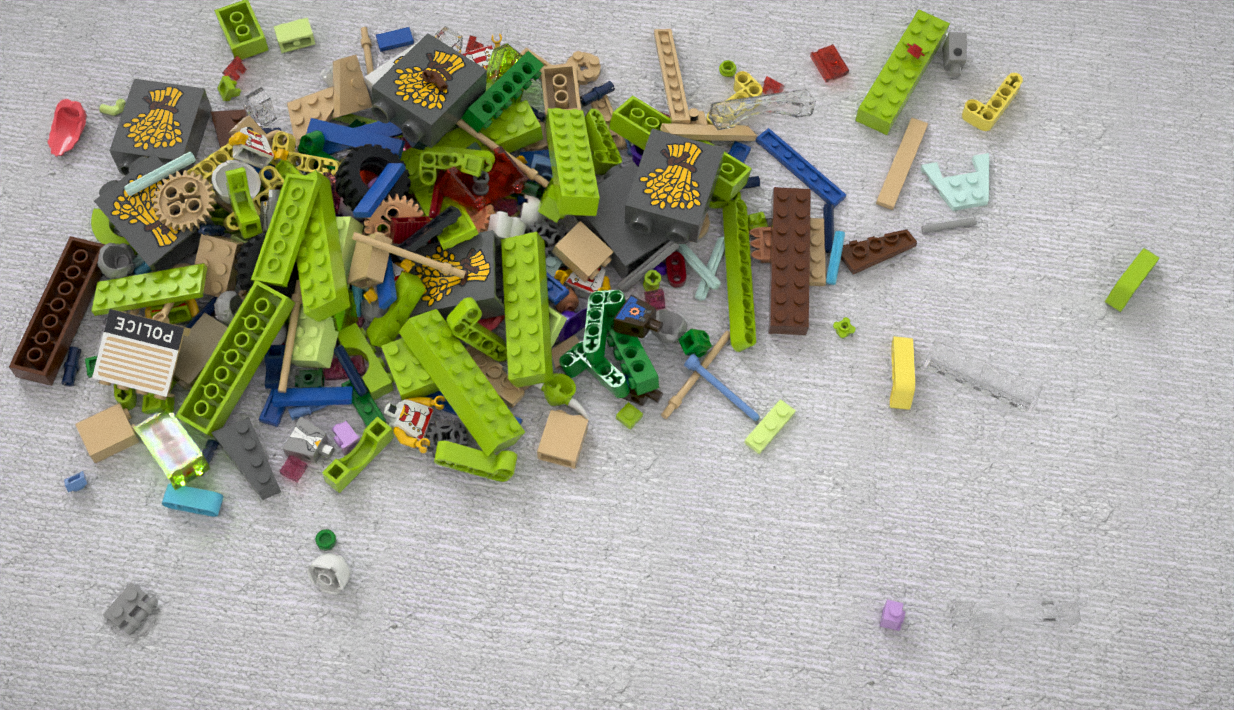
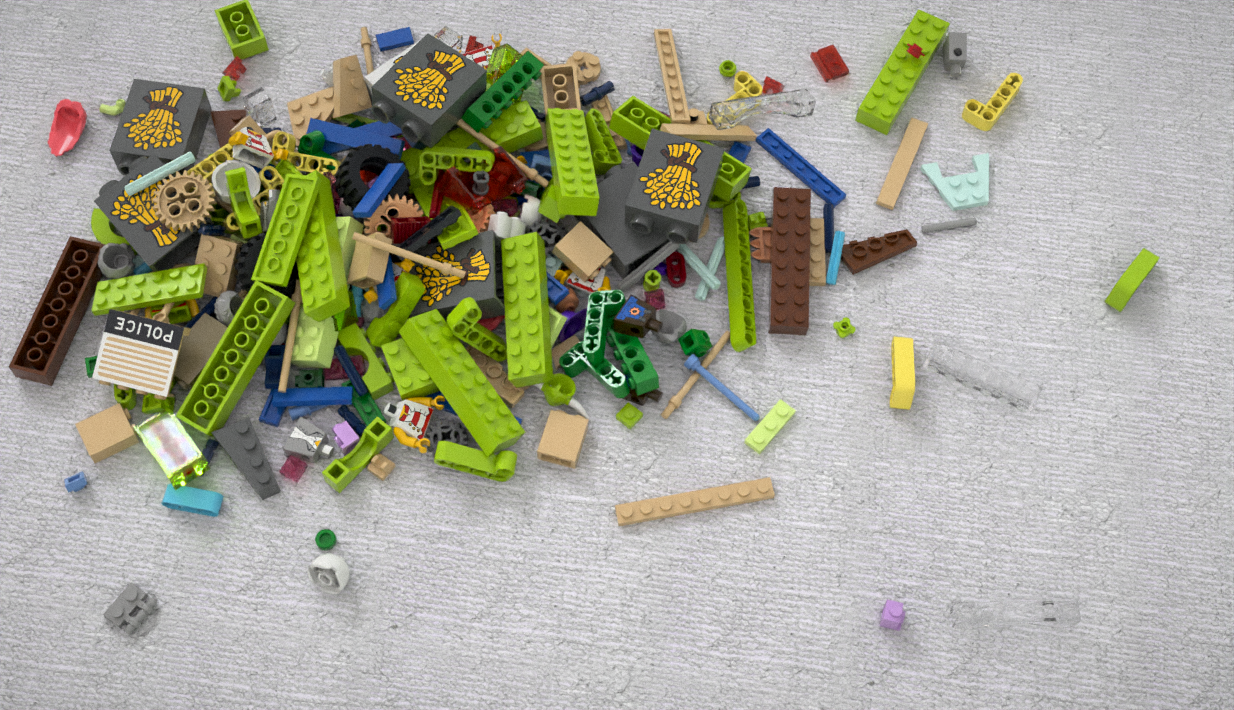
(71, 366): dark blue pin -> none
(294, 35): yellowish green brick -> none
(351, 419): none -> dark blue axle
(381, 466): none -> tan tile
(435, 78): reddish brown arm -> none
(470, 163): lime plate -> none
(694, 501): none -> tan plate

